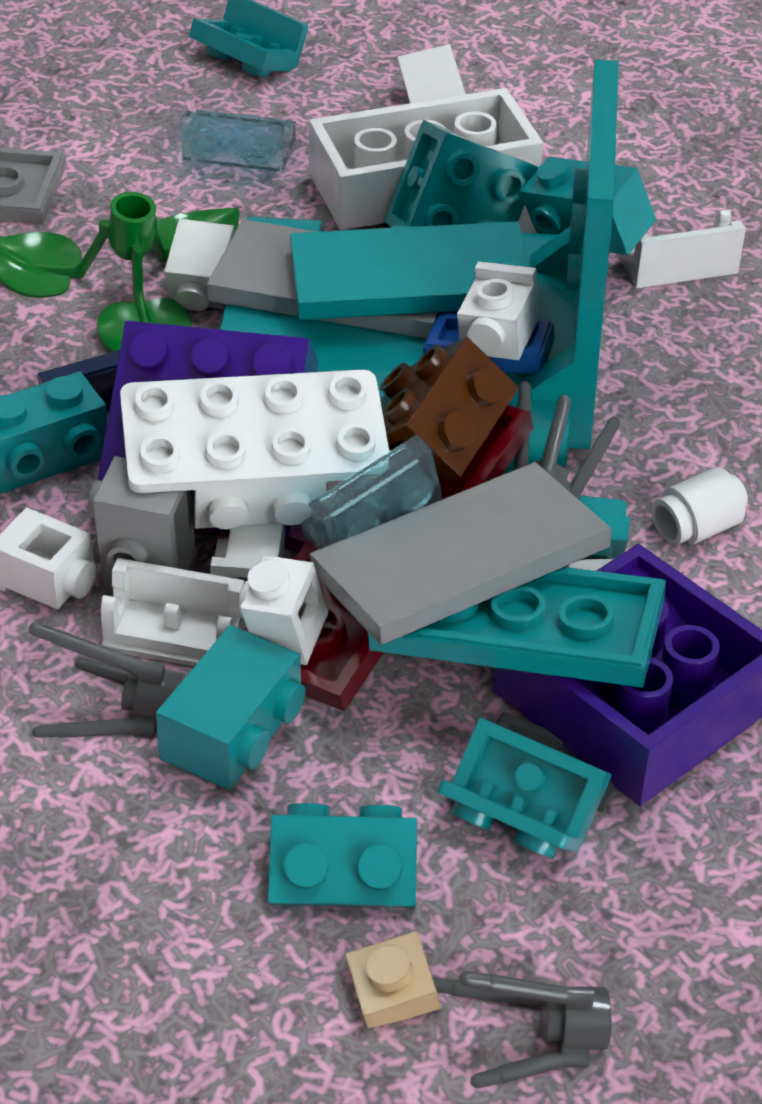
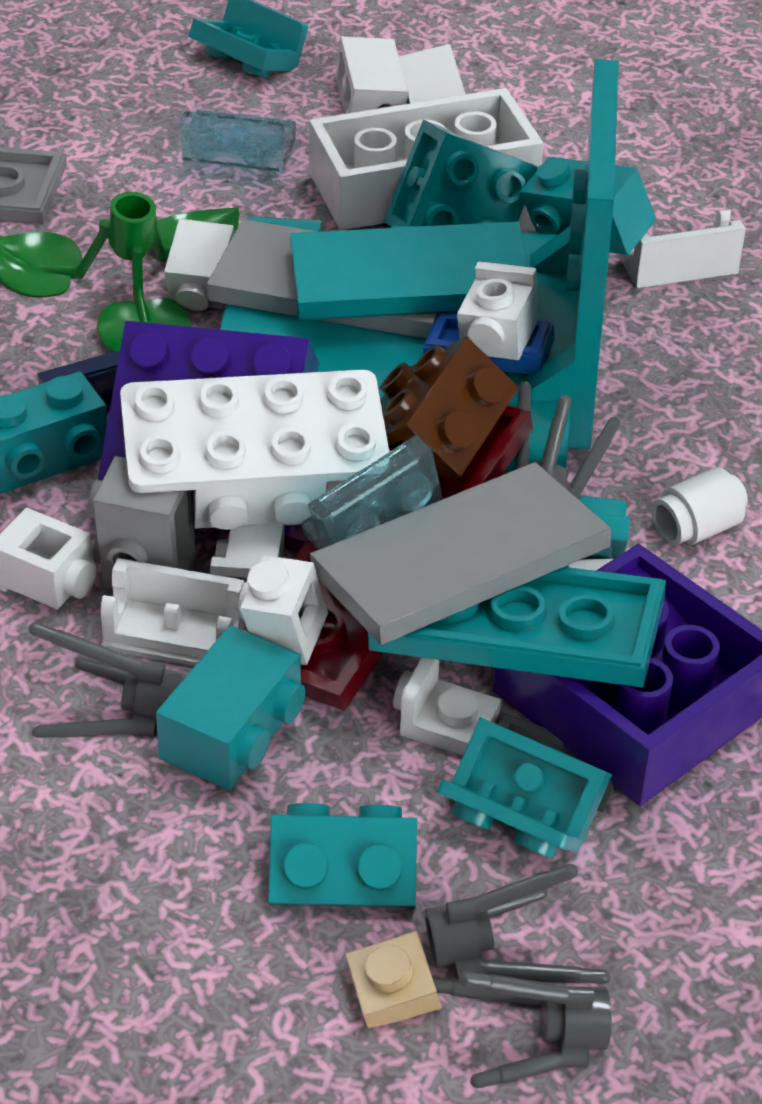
(369, 74): none -> white hinge
(439, 710): none -> white bracket
(464, 930): none -> dark grey plant

